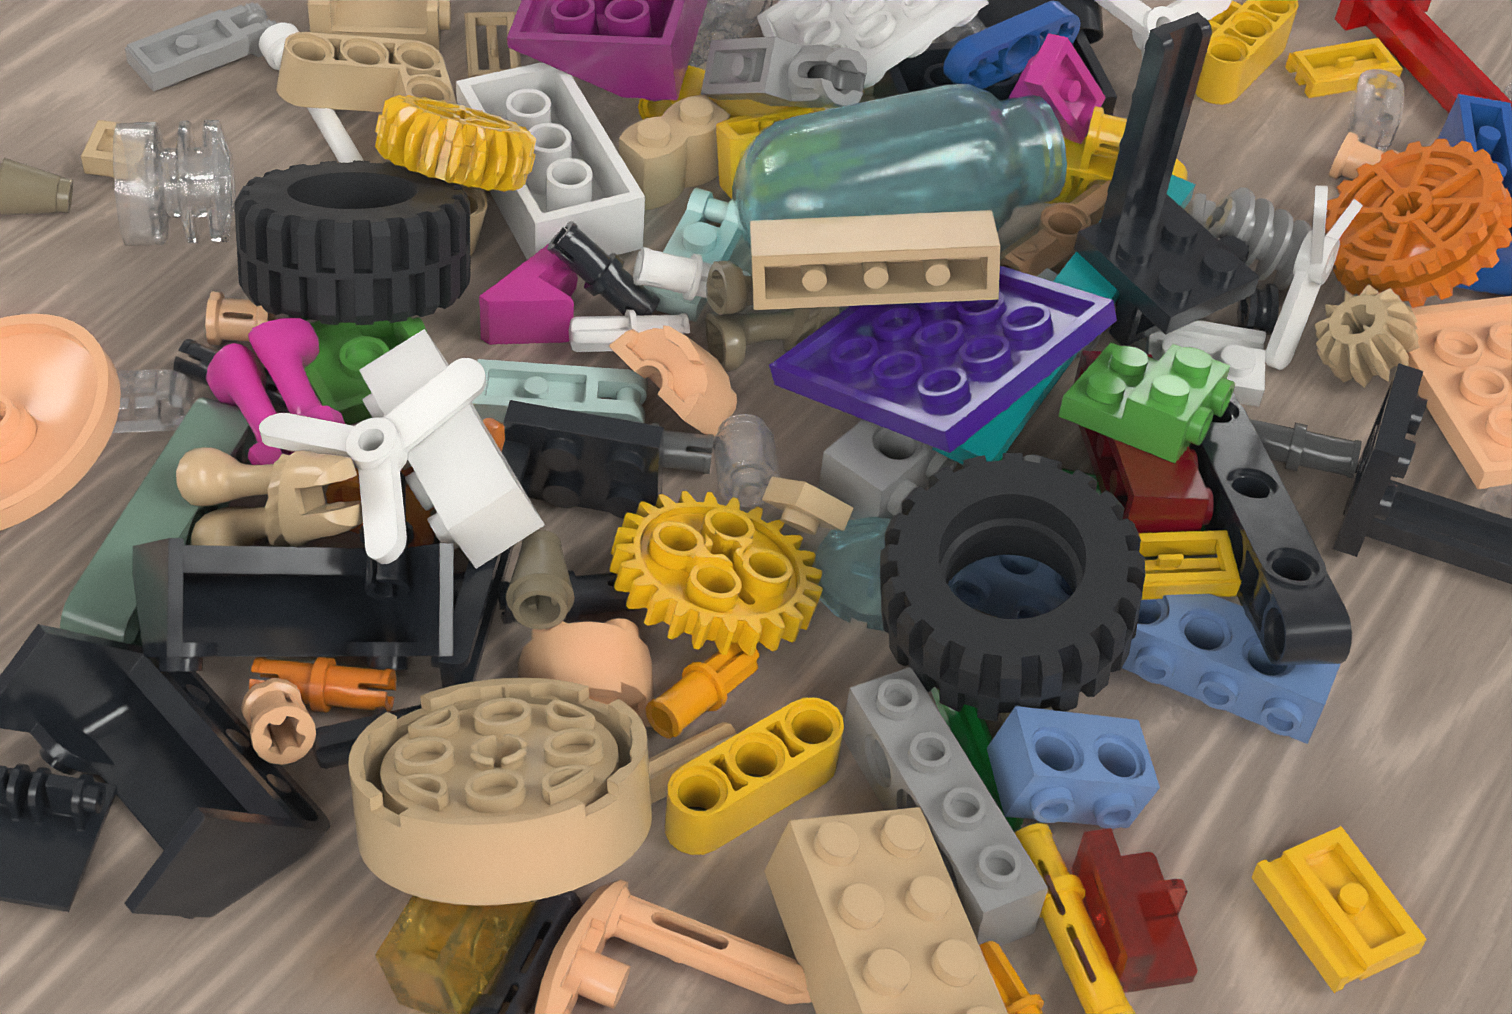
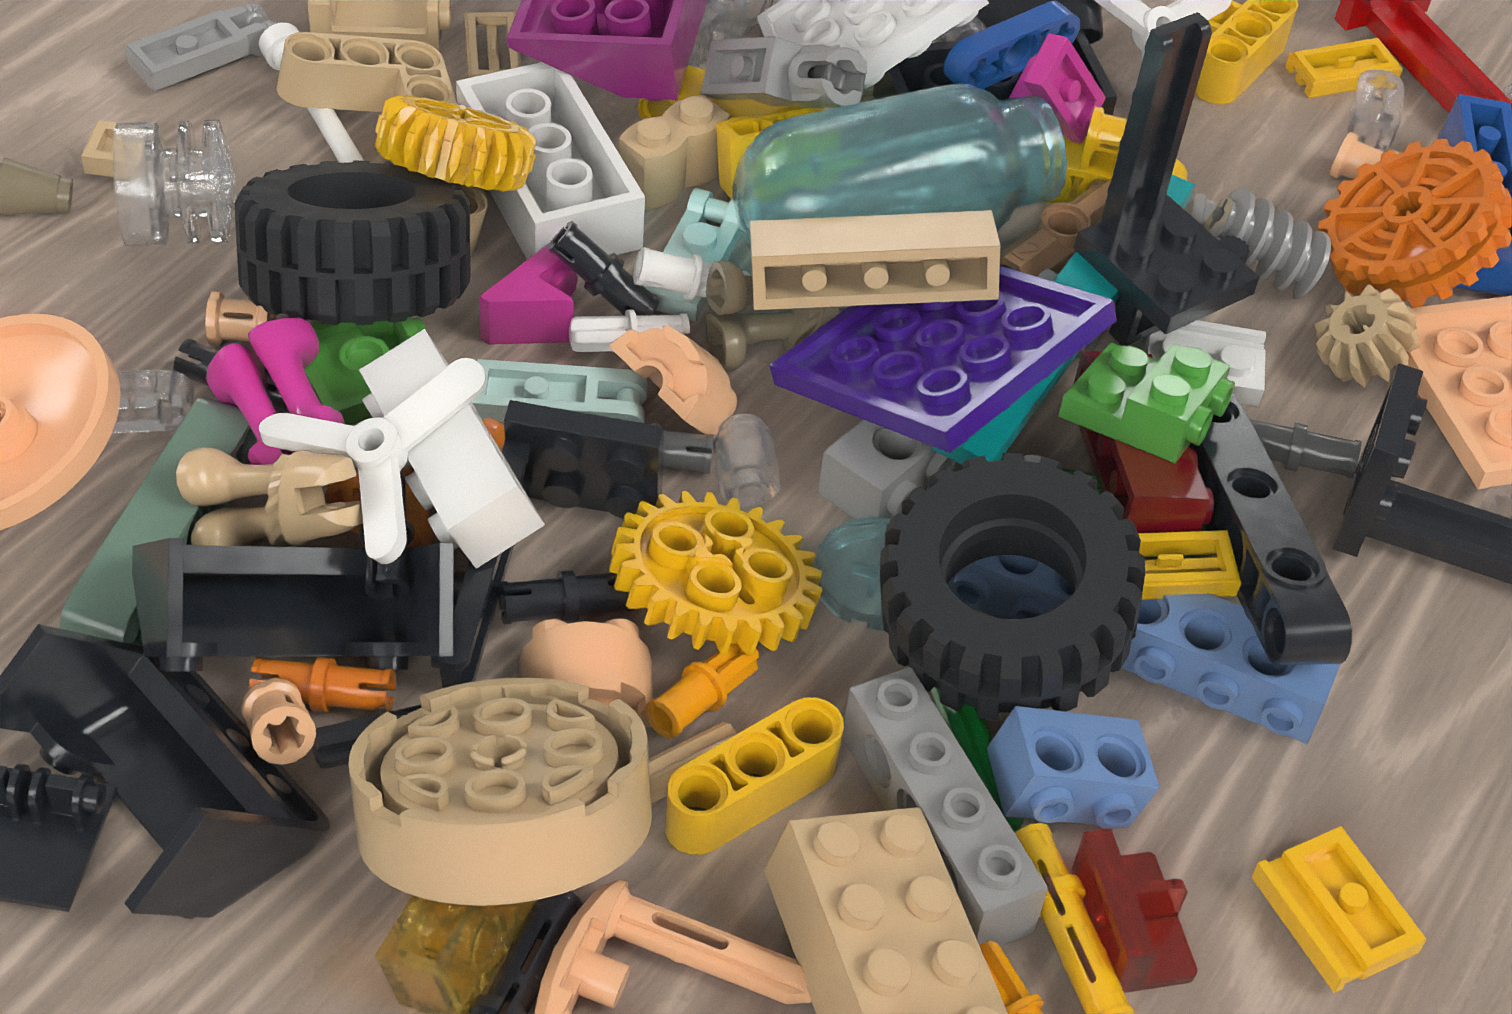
(540, 583): dark tan cone -> none
(806, 506): tan plate -> none
(1259, 309): black bush -> none
(1310, 272): white piece -> none

